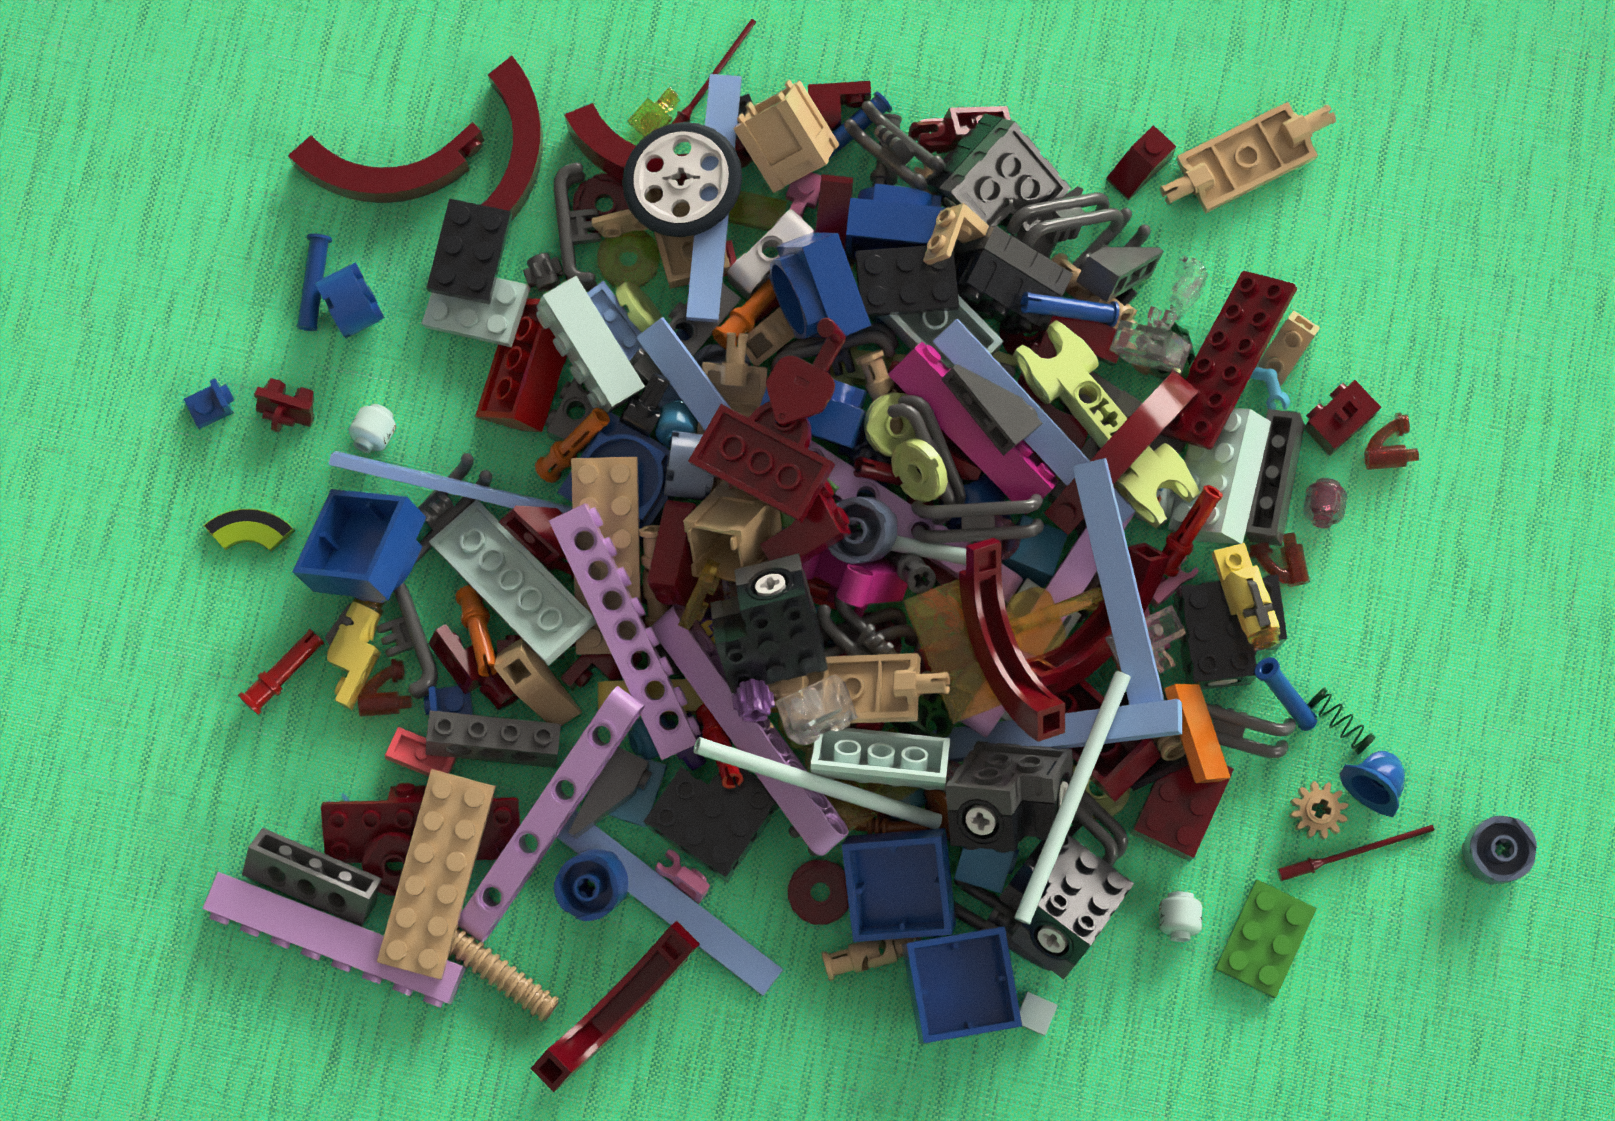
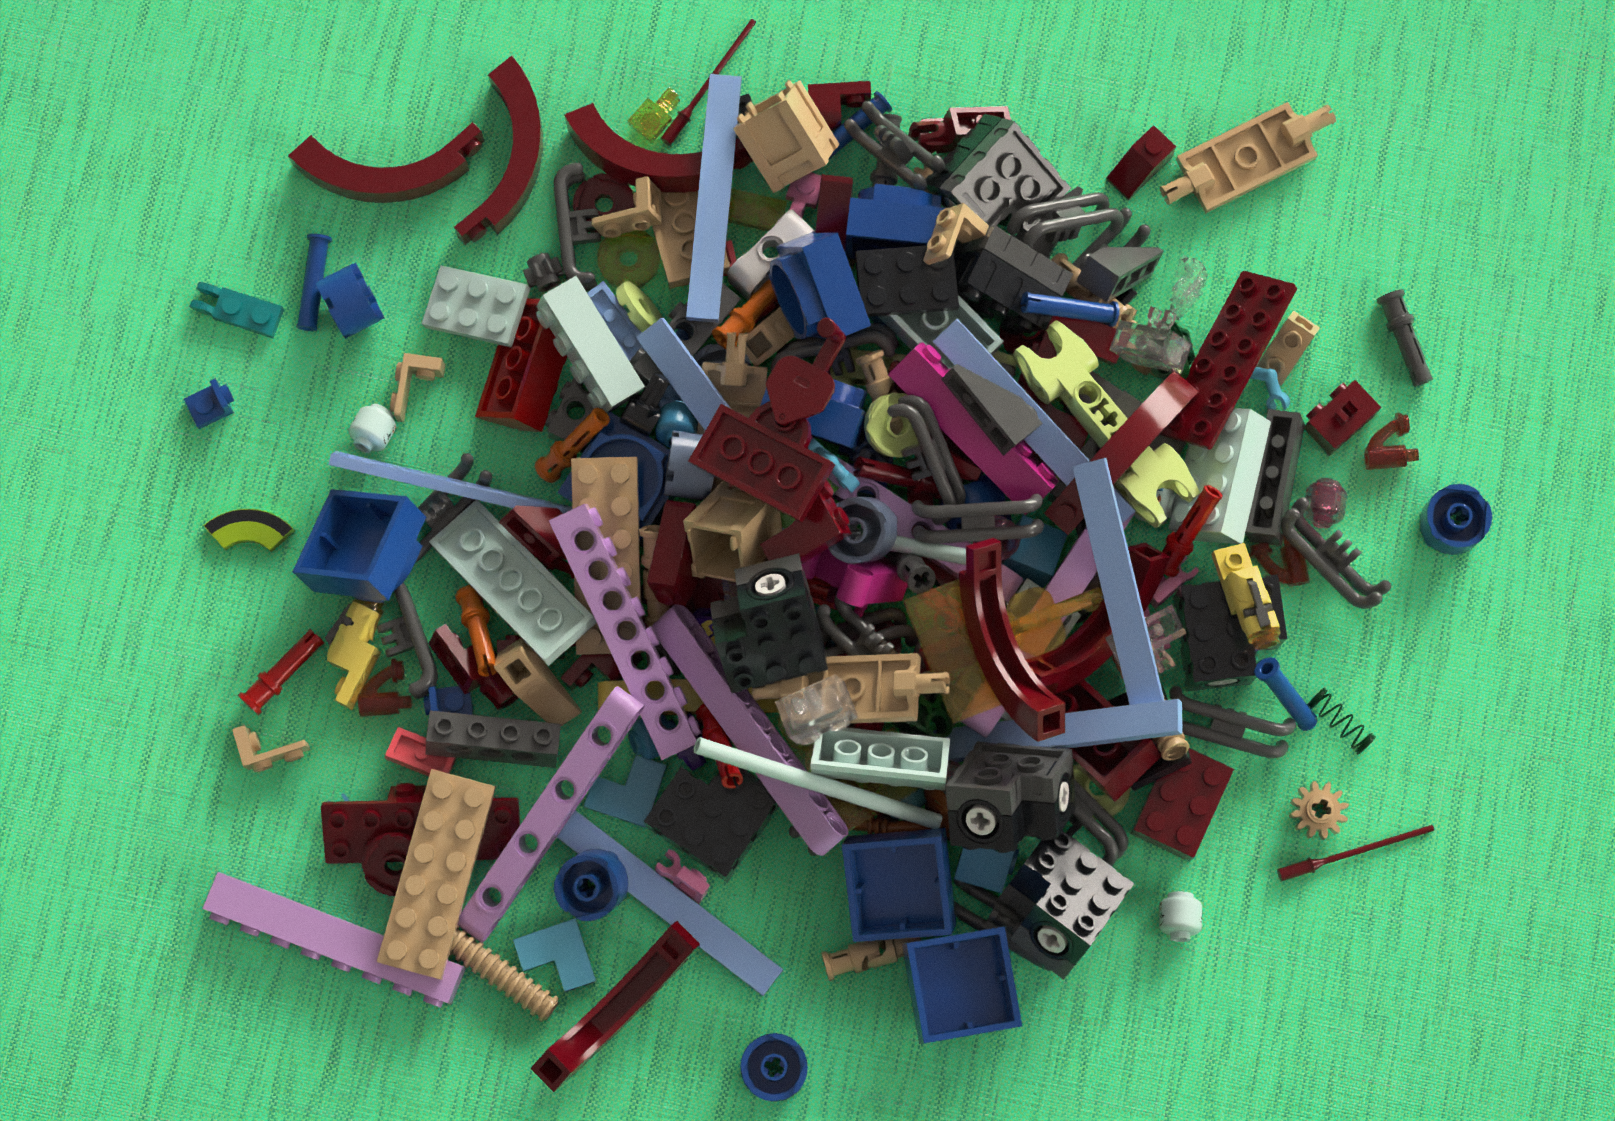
(240, 310): none -> teal hinge
(249, 744): none -> tan bracket
(283, 408): dark red hips -> none
(311, 876): dark grey brick -> none
(425, 369): none -> tan bracket
(469, 251): black plate -> none
(559, 944): none -> medium azure tile
(612, 788): dark grey slope -> none
(702, 214): wedge -> none
(706, 584): clear yellow plate -> none
(753, 700): medium lavender gear -> none
(765, 1050): none -> blue brick
(800, 892): dark red tile -> none
(843, 476): none -> medium azure arm
(933, 476): yellowish green tile -> none
(1037, 1013): light aqua tile -> none
(1072, 797): light aqua piece -> none
(1199, 735): orange tile -> none
(1265, 938): bright green plate -> none
(1331, 558): none -> dark grey piece
(1376, 782): blue piece -> none
(1400, 324): none -> dark grey pin
(1470, 509): none -> blue brick
(1516, 858): sand blue brick -> none

